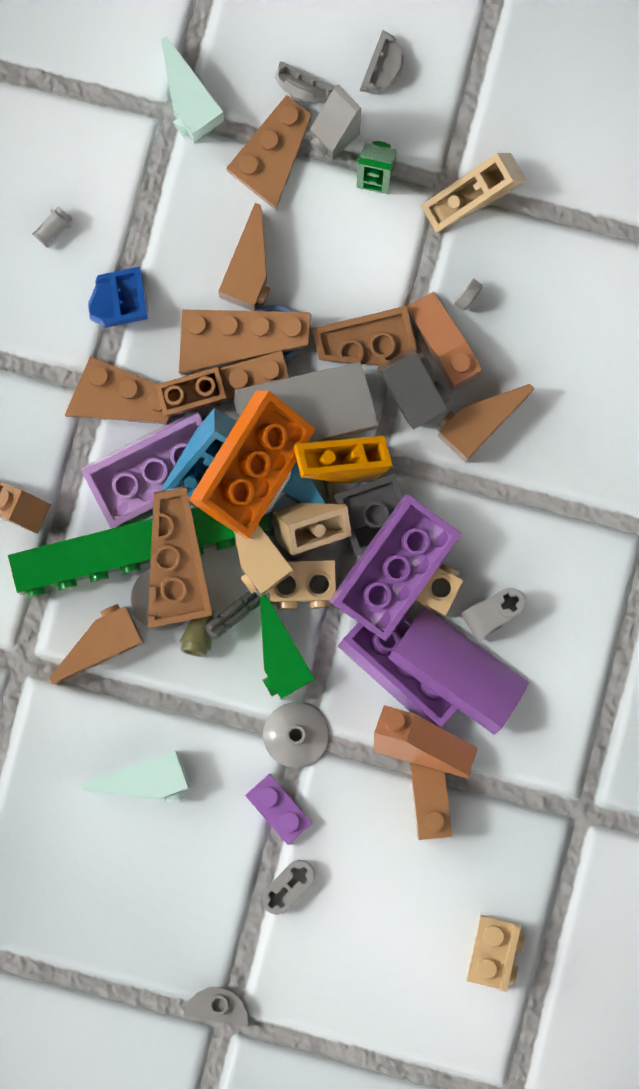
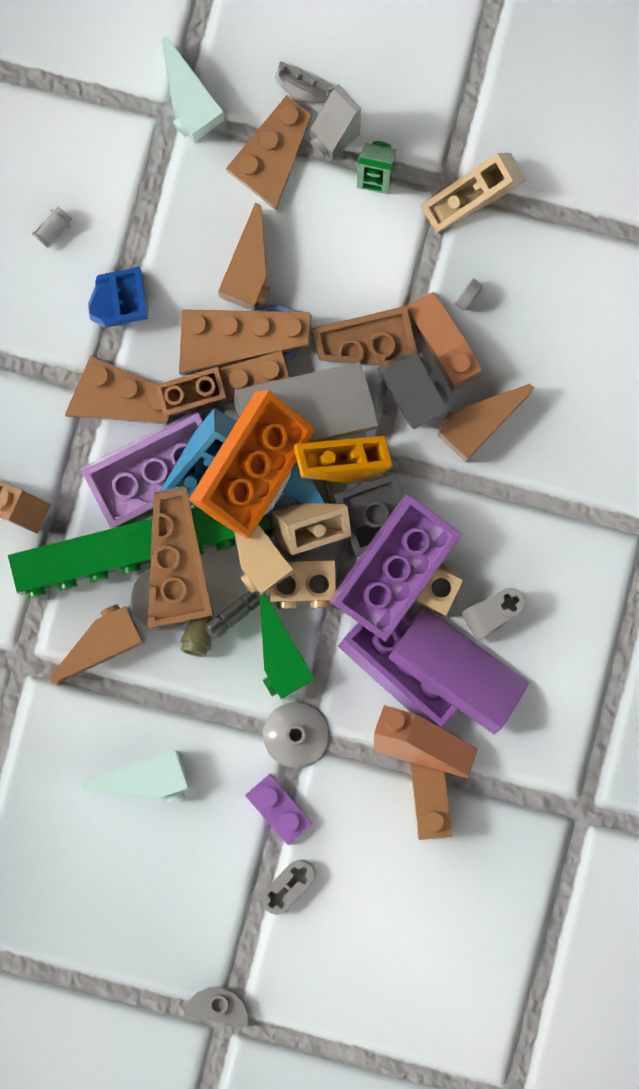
(384, 66): light grey plate -> none
(495, 953): tan bracket -> none

